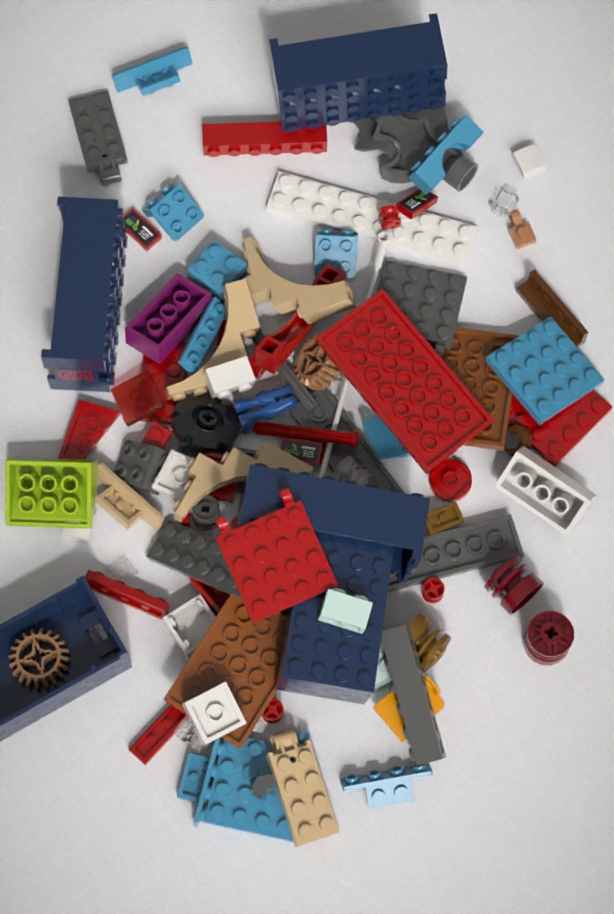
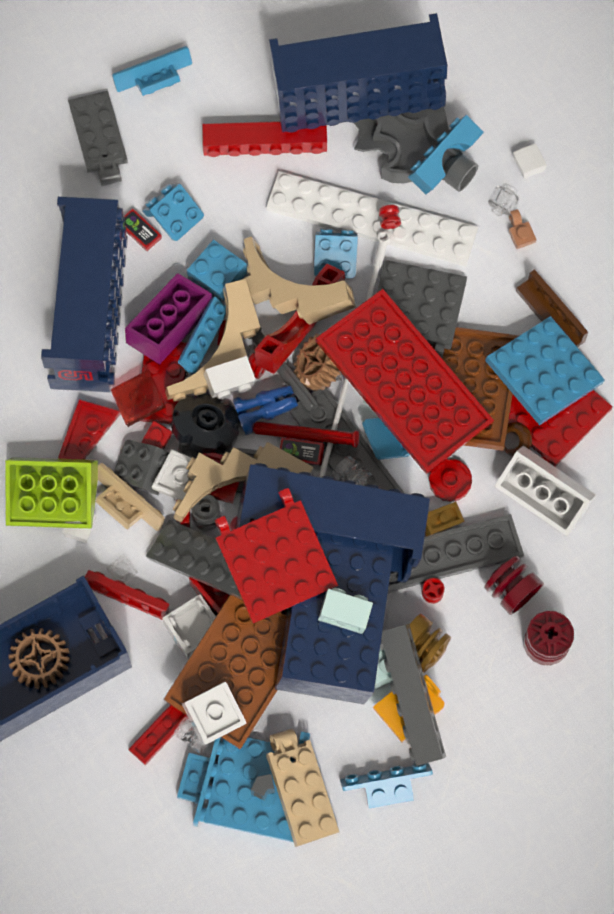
(275, 707): red wheel -> none
(416, 203): tile -> none

